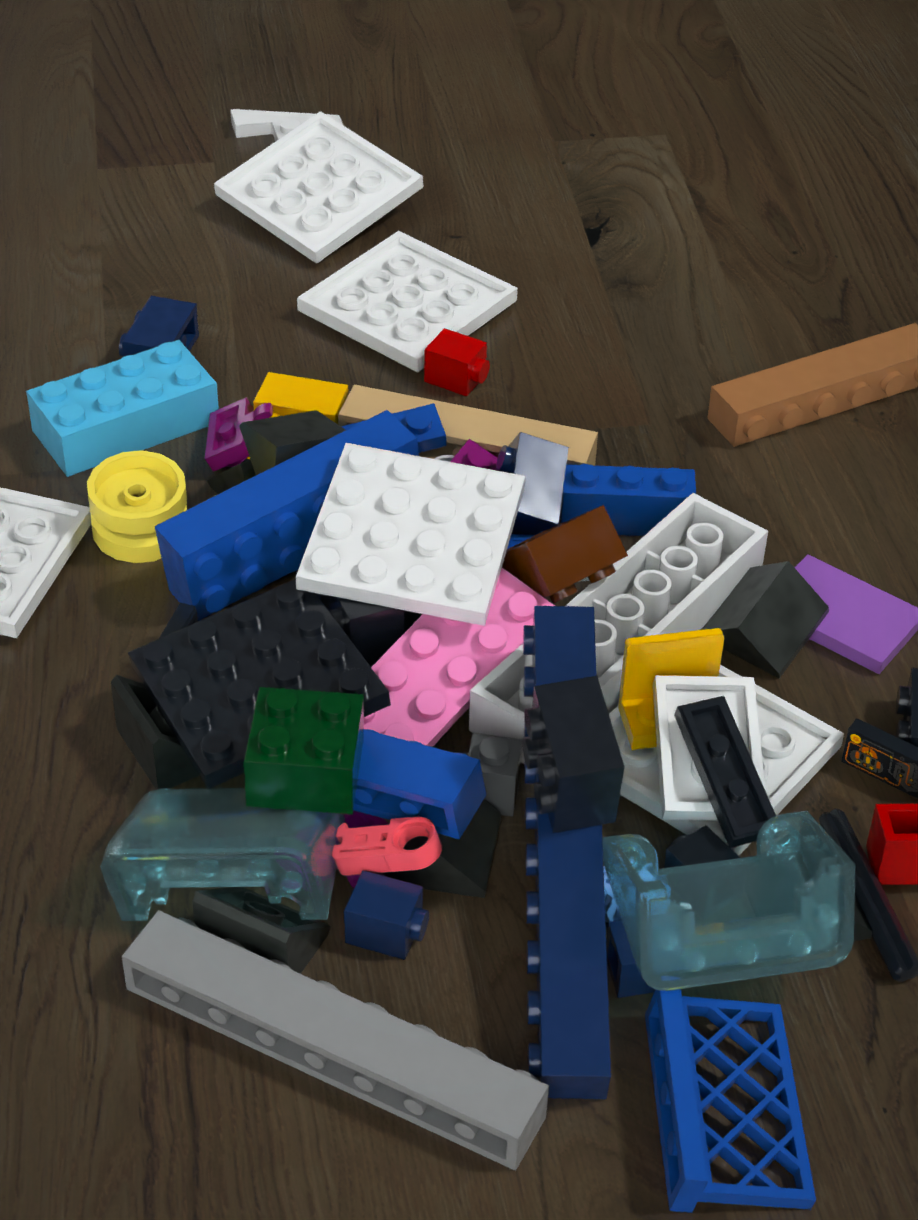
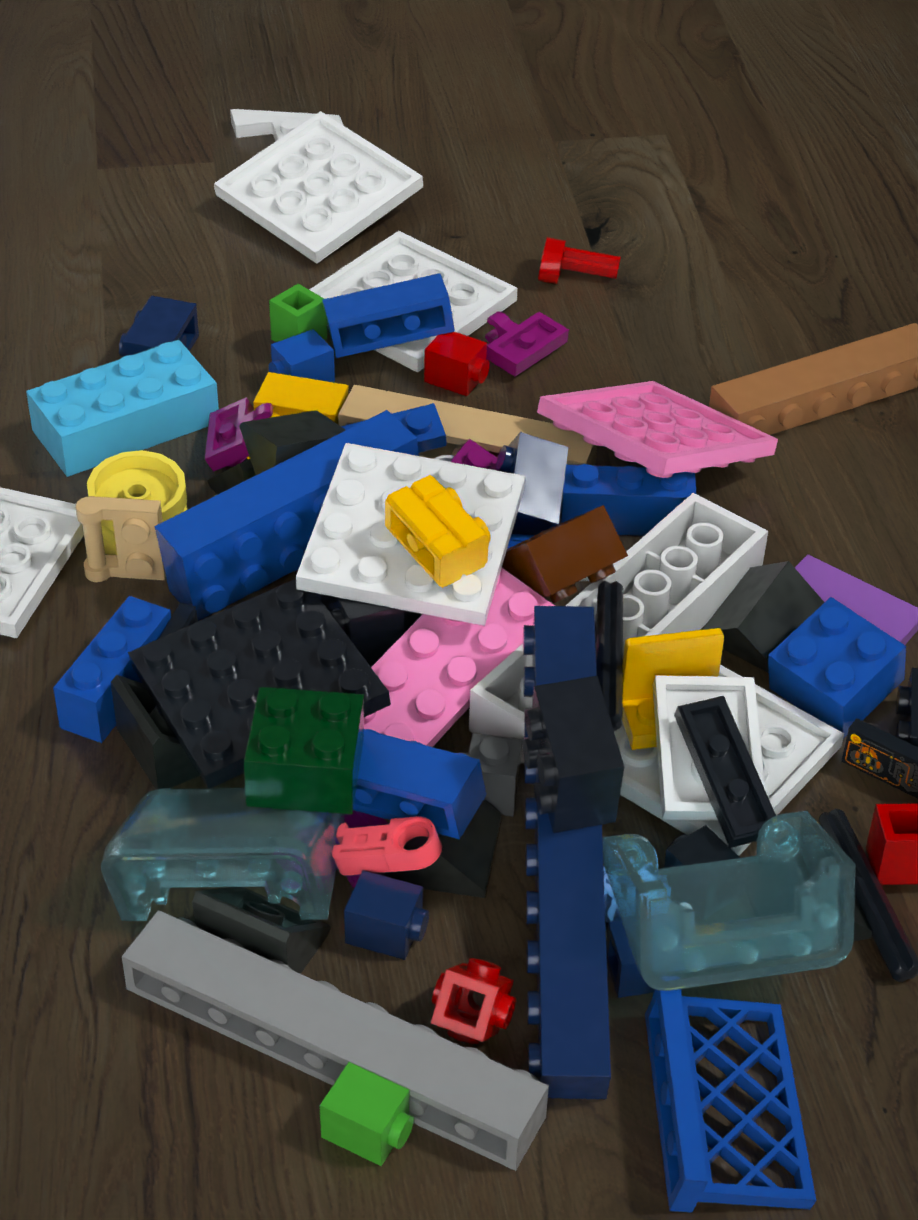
(85, 690): none -> blue brick
(134, 534): none -> tan plate
(297, 312): none -> bright green brick
(303, 356): none -> blue brick
(366, 1114): none -> bright green brick
(388, 315): none -> blue brick
(437, 530): none -> yellow brick
(456, 1006): none -> red brick
(522, 345): none -> magenta plate
(559, 257): none -> red piece
(610, 648): none -> black axle
(656, 428): none -> bright pink plate
(837, 666): none -> blue brick

